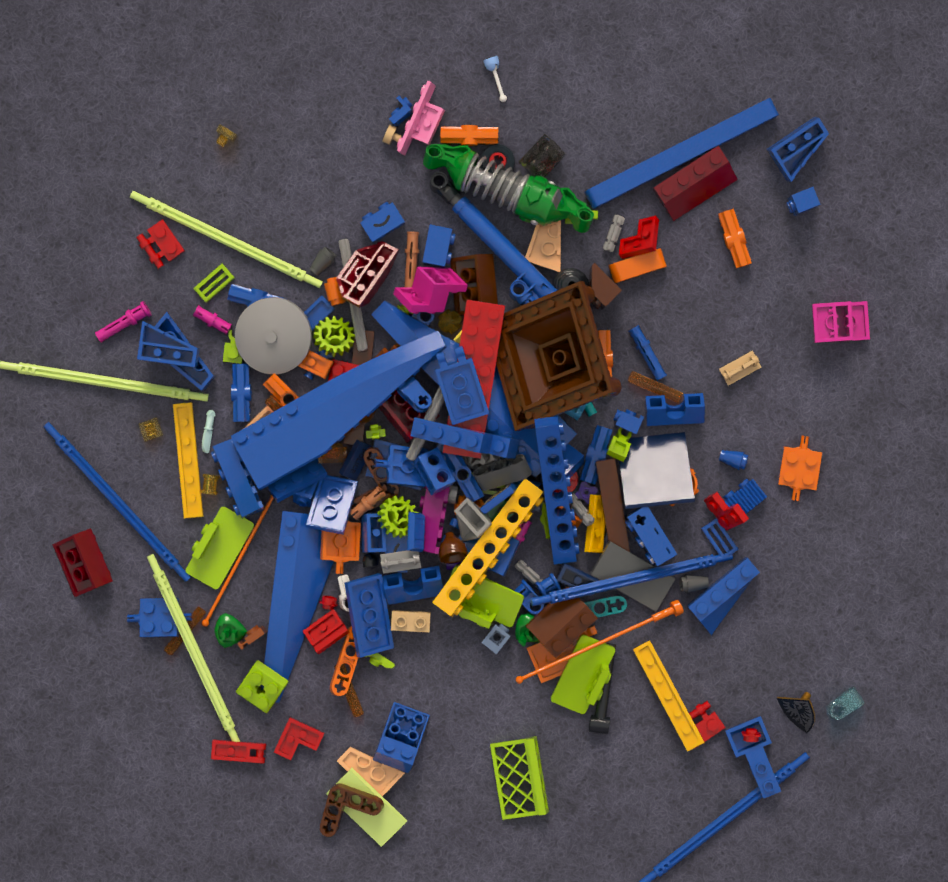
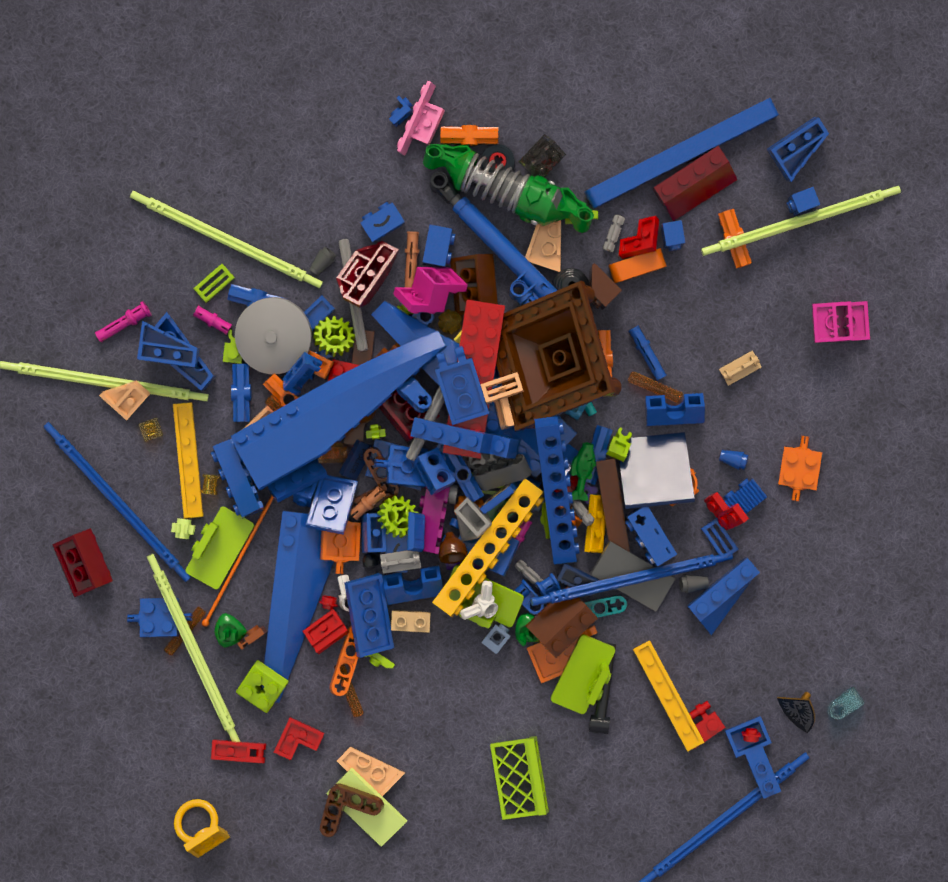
(125, 398): none -> light nougat wing
(166, 242): red plate -> none
(183, 528): none -> yellowish green gear
(204, 839): none -> yellow tile
(207, 435): light aqua piece -> none
(225, 135): clear yellow tile -> none
(300, 373): none -> blue hinge
(333, 292): orange brick -> none
(391, 135): tan tile -> none
(401, 737): blue slope -> none
(483, 604): none -> white axle
(492, 64): hinge -> none
(503, 395): none -> light nougat tile
(503, 412): none -> light nougat tile
(582, 467): none -> green animal
(628, 420): blue brick -> none
(672, 235): none -> blue brick
(675, 608): orange piece -> none
(795, 222): none -> yellowish green axle

